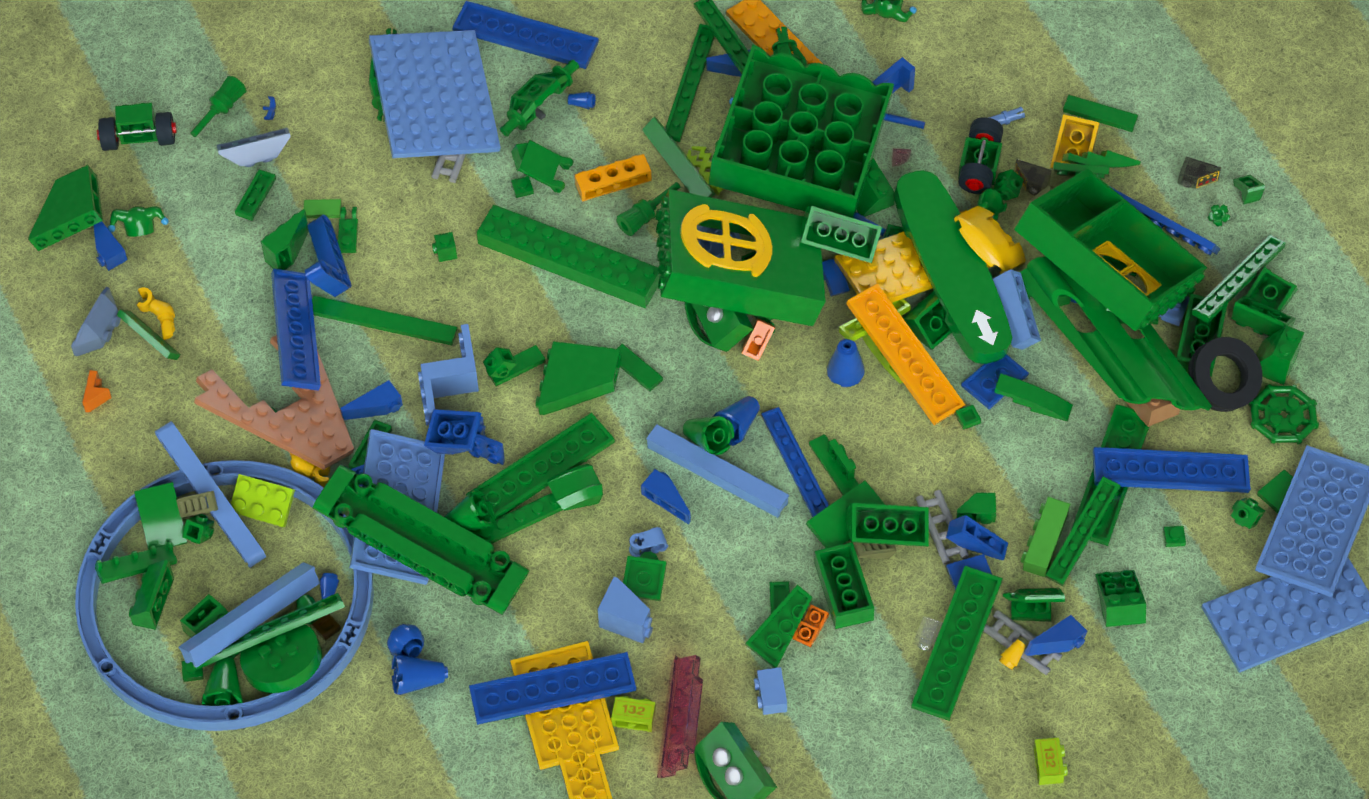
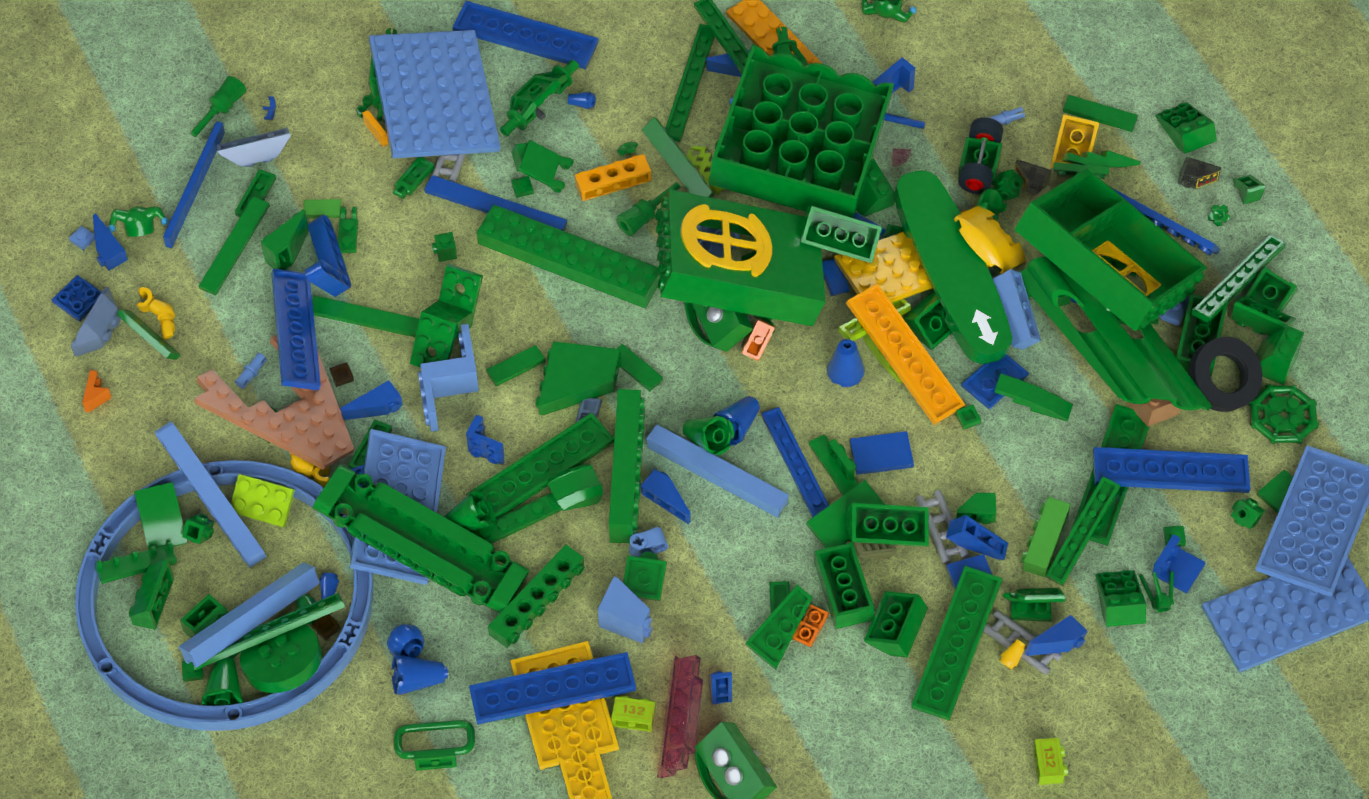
(68, 209): green slope -> none
(77, 298): none -> blue tile
(82, 238): none -> medium blue plate
(136, 125): brick -> none
(193, 185): none -> blue tile
(197, 504): olive slope -> none
(234, 246): none -> green tile
(250, 370): none -> medium blue pin
(341, 374): none -> dark brown plate
(367, 102): none -> green piece
(375, 128): none -> light orange tile
(413, 177): none -> green hinge
(434, 758): none -> green bar
(443, 319): none -> green bracket
(452, 431): blue slope -> none
(484, 201): none -> blue tile
(499, 362): green brick -> none
(538, 586): none -> green brick
(588, 406): none -> sand blue tile
(626, 465): none -> green brick
(628, 148): none -> green plant
(720, 687): none -> blue slope
(771, 691): medium blue brick -> none
(881, 453): none -> blue tile
(896, 623): none -> green slope
(927, 633): clear brick -> none
(1161, 602): none -> green plant
(1184, 565): none -> blue bracket
(1187, 127): none -> green slope

